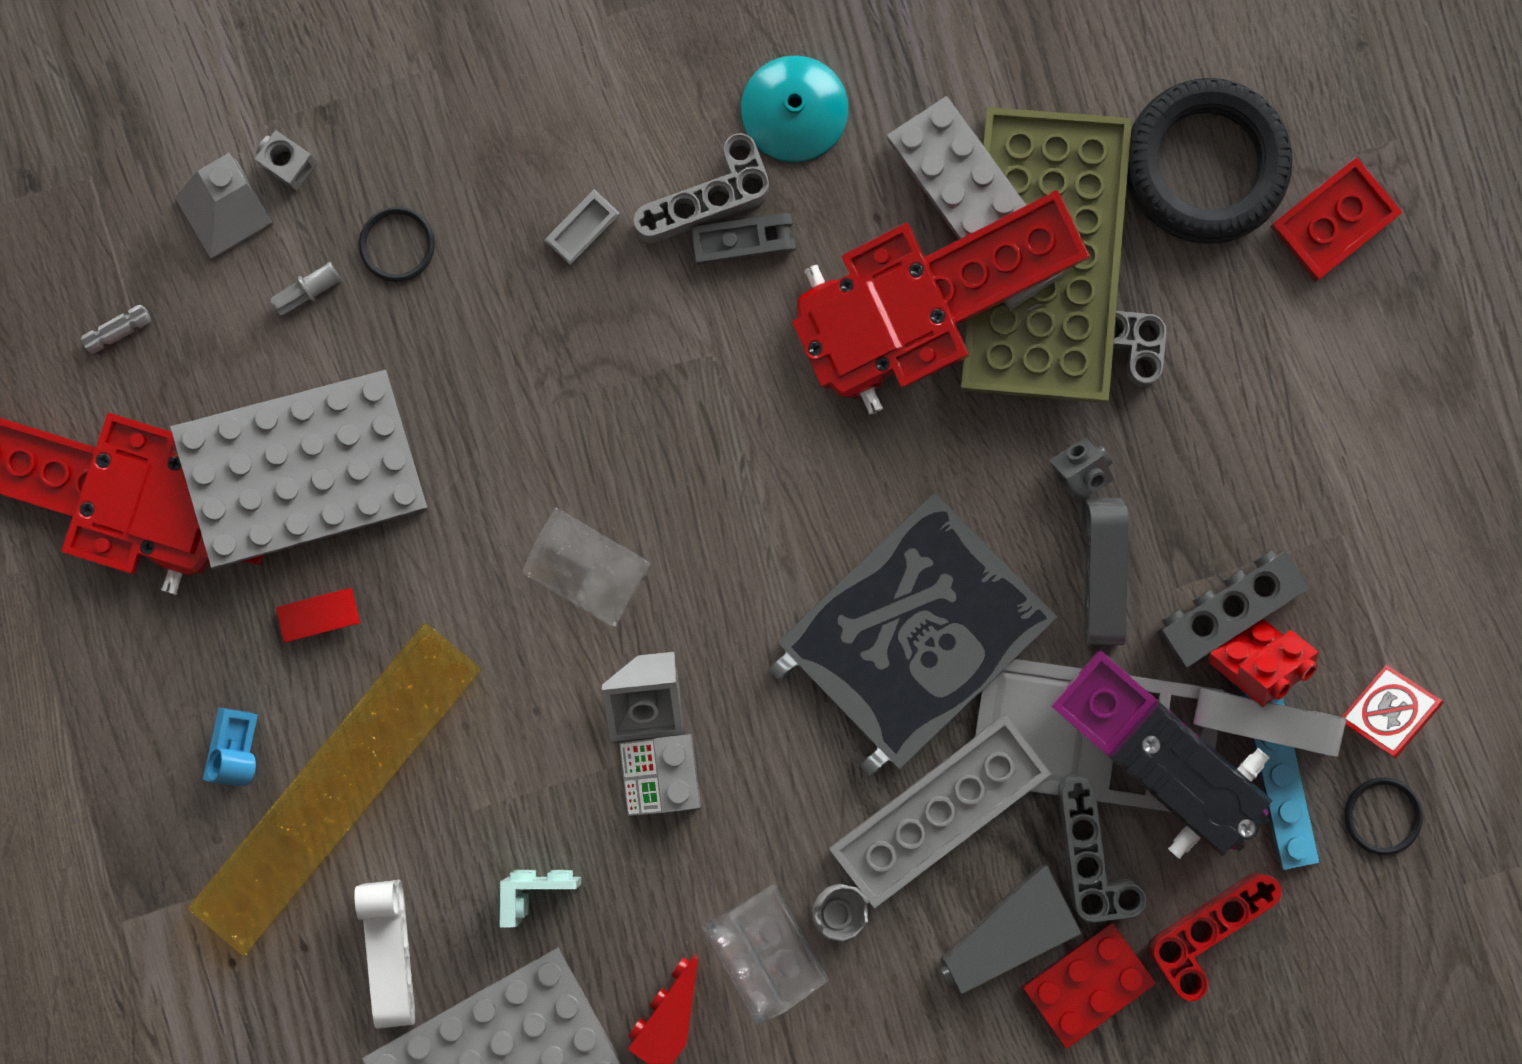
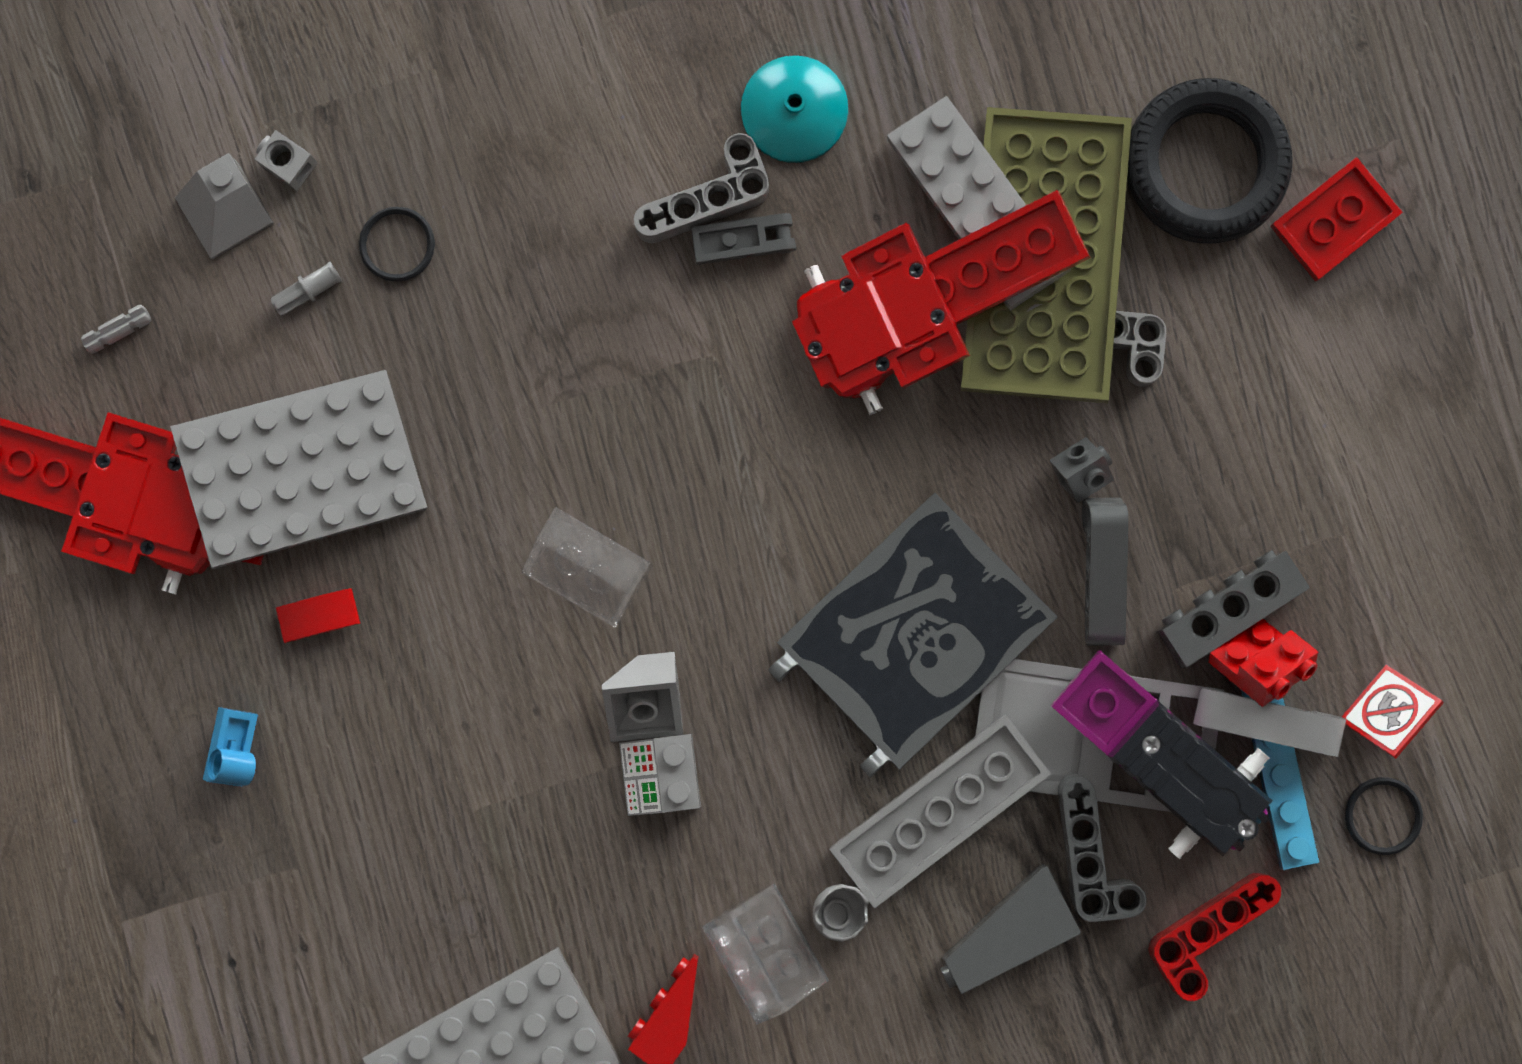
(334, 789): clear yellow plate -> none
(387, 951): white beam -> none
(515, 903): light aqua bracket -> none
(582, 227): light grey tile -> none
(1088, 984): red plate -> none

